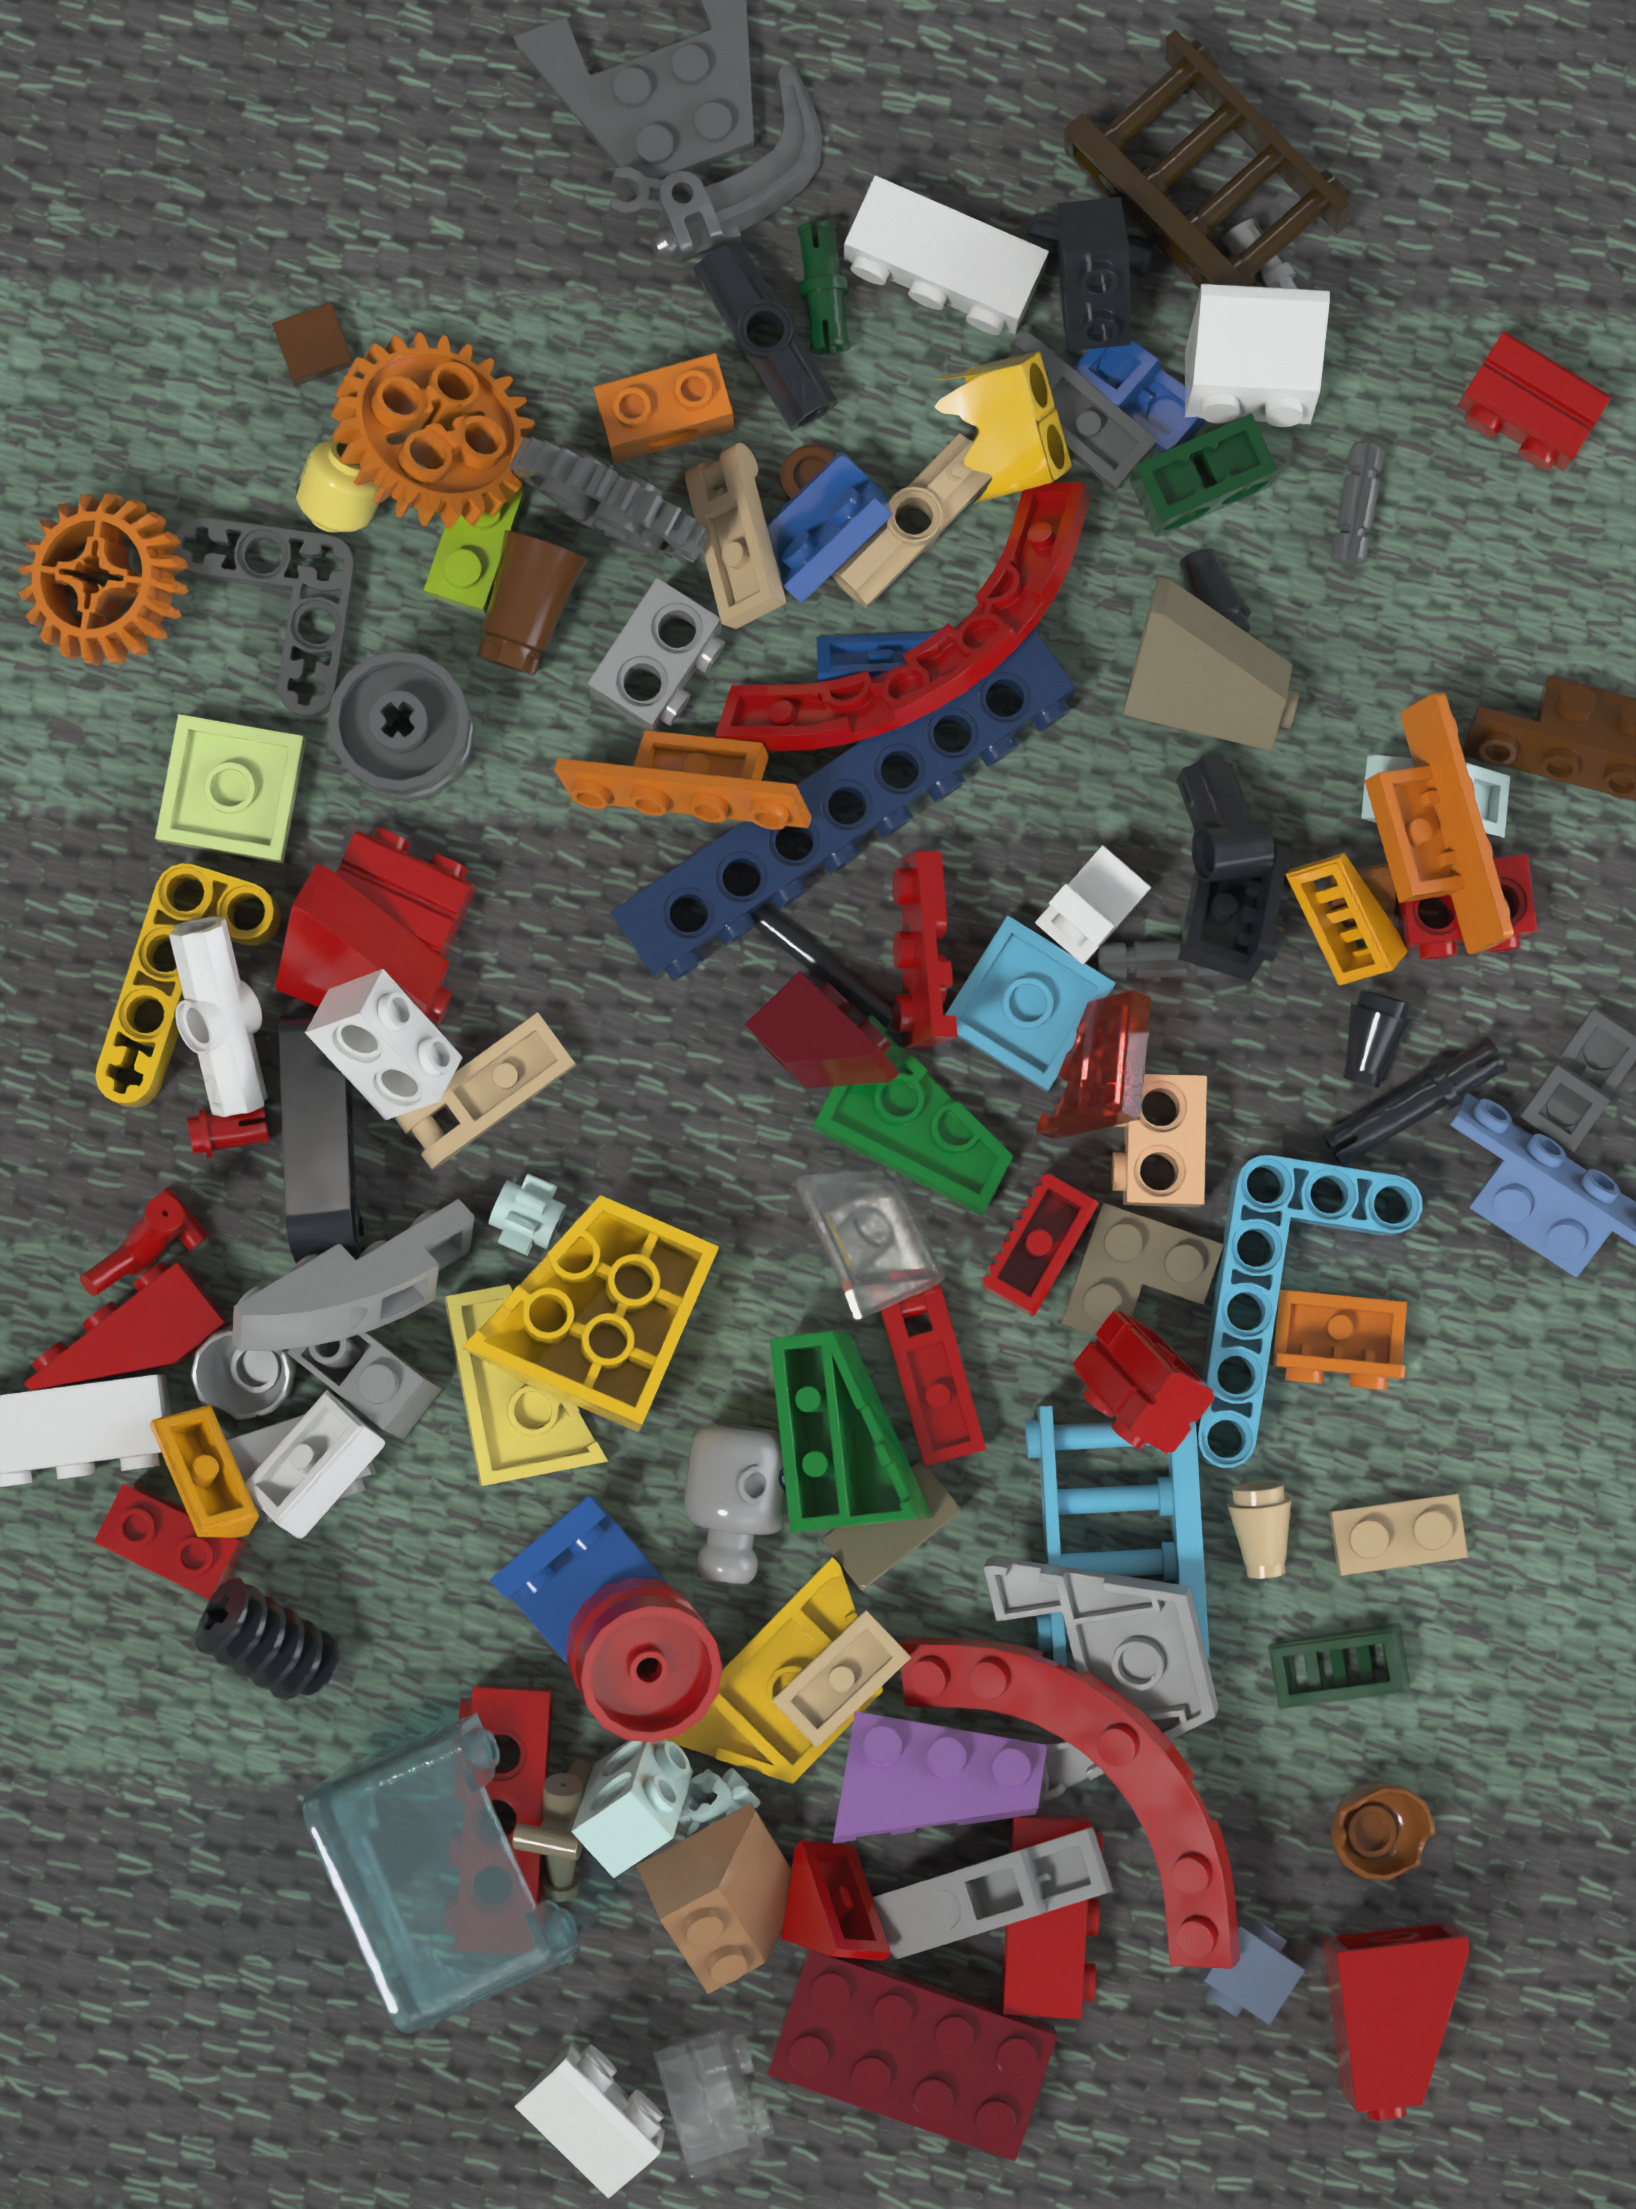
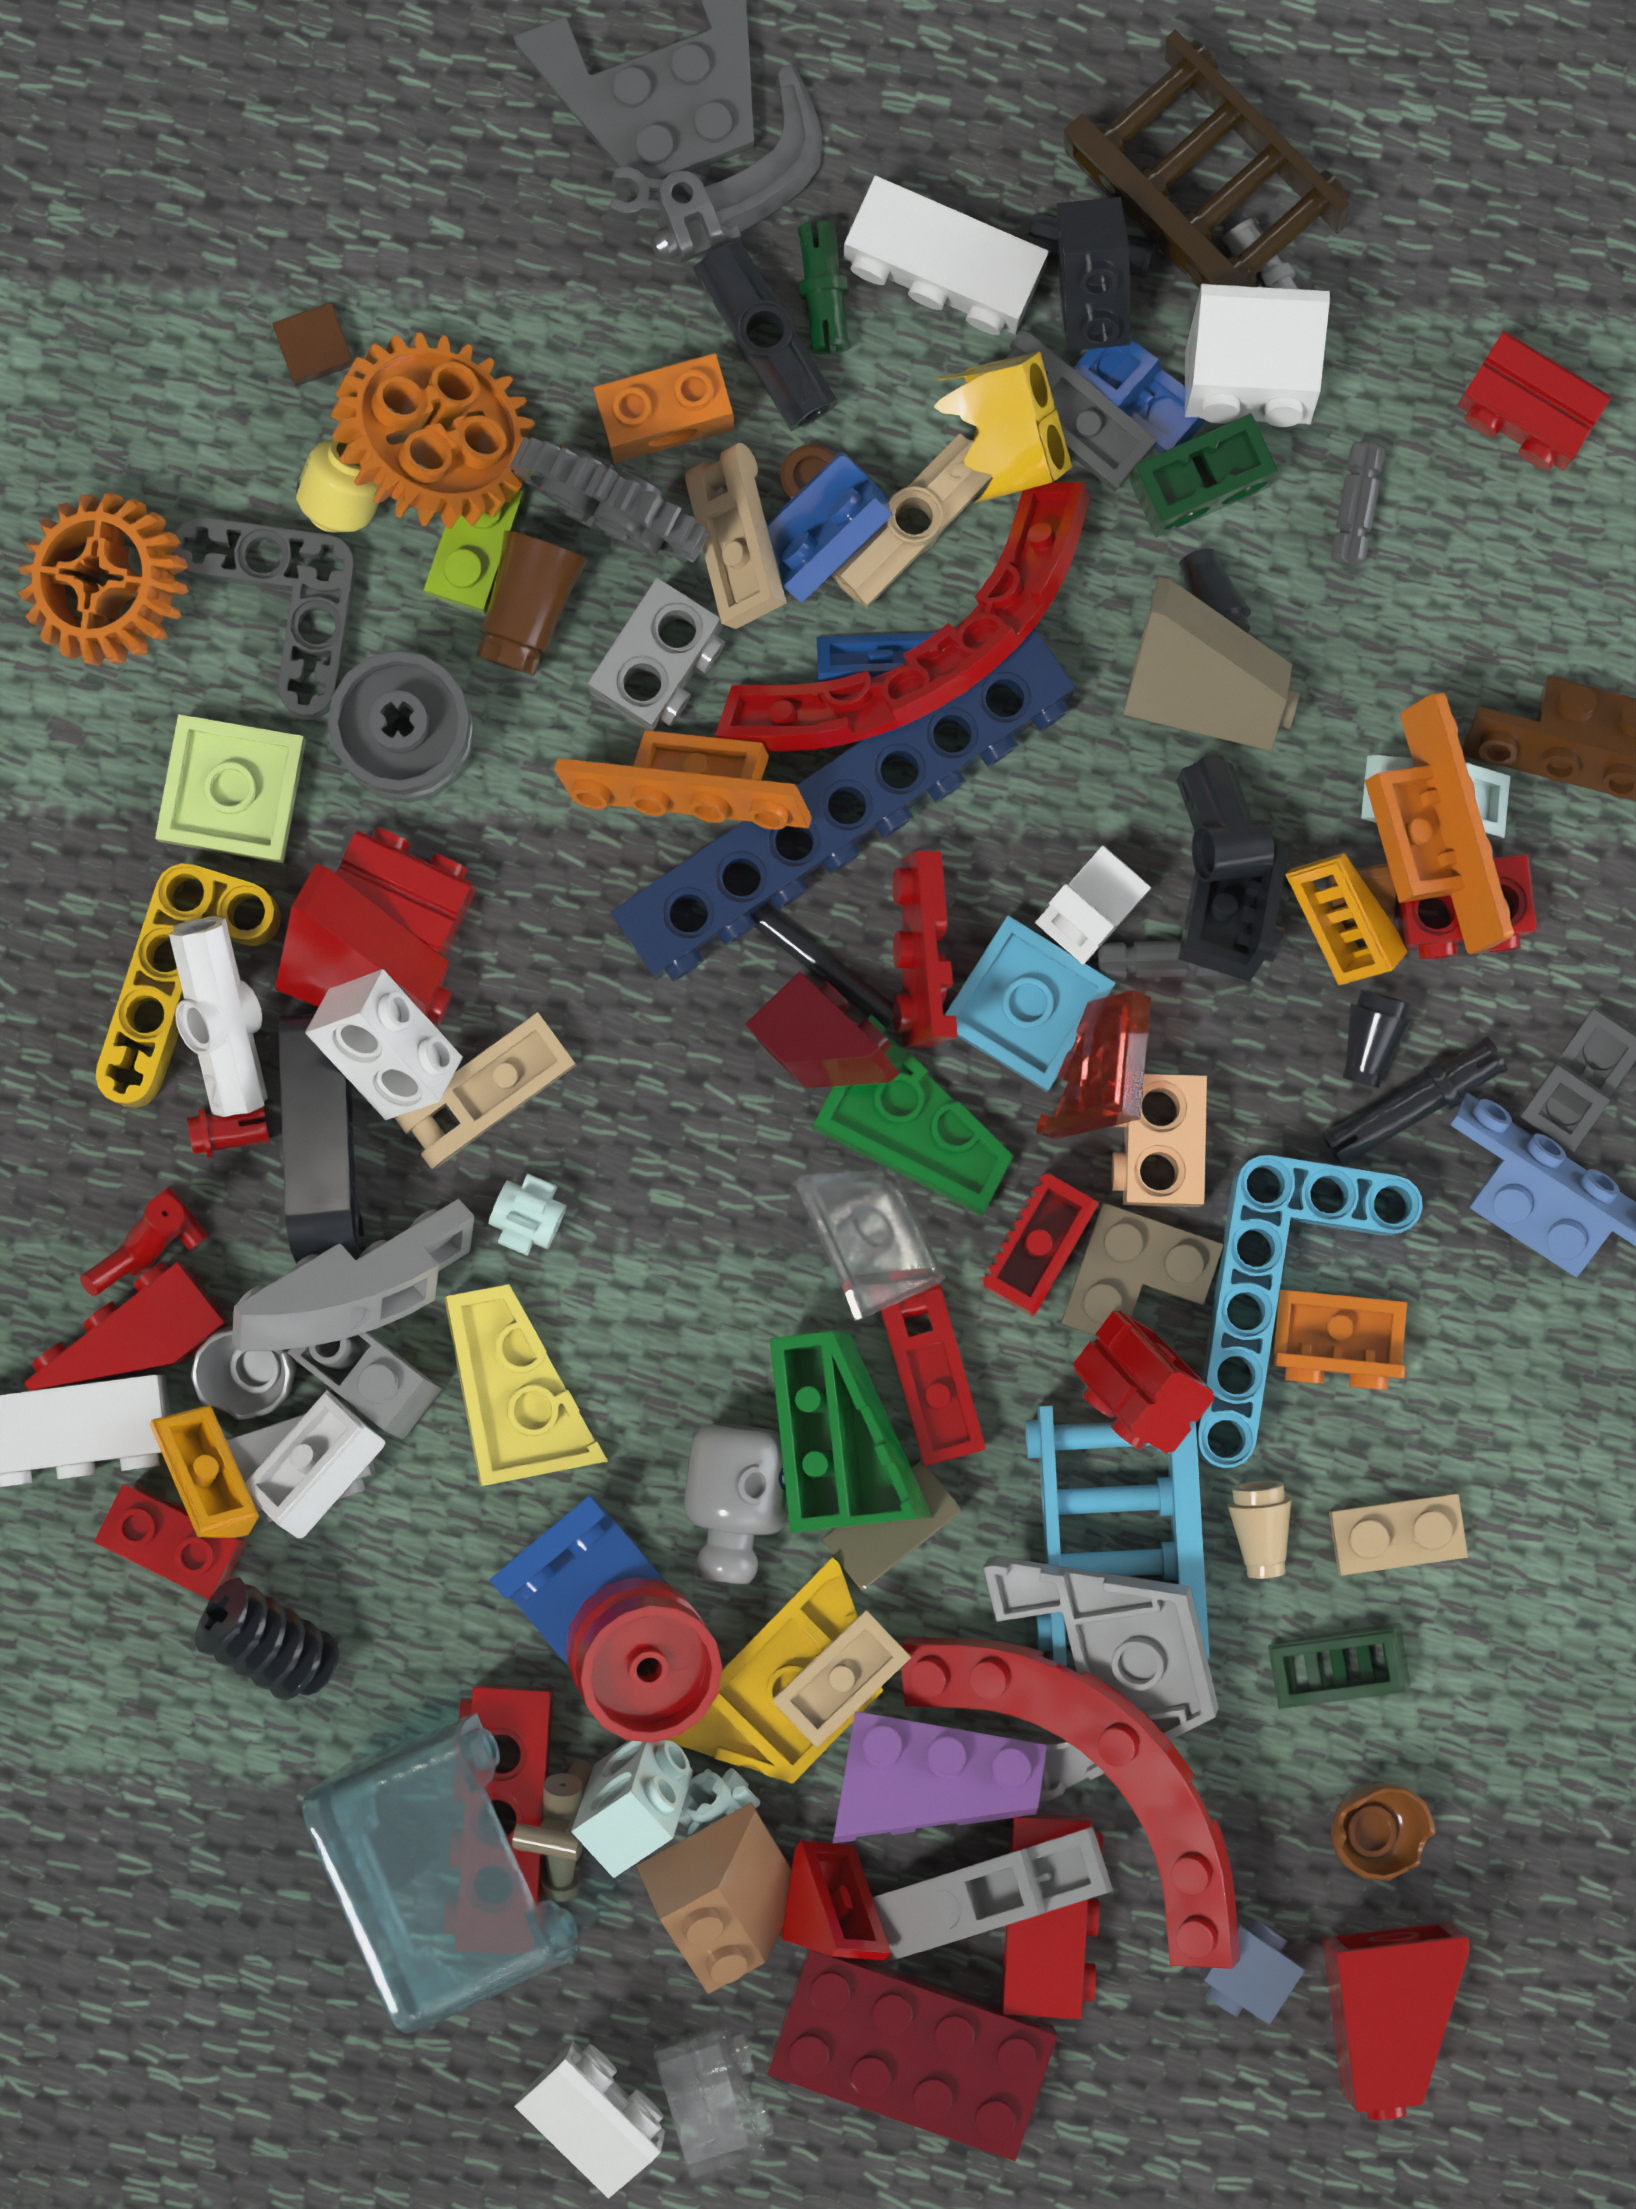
(600, 1312): yellow wedge -> none

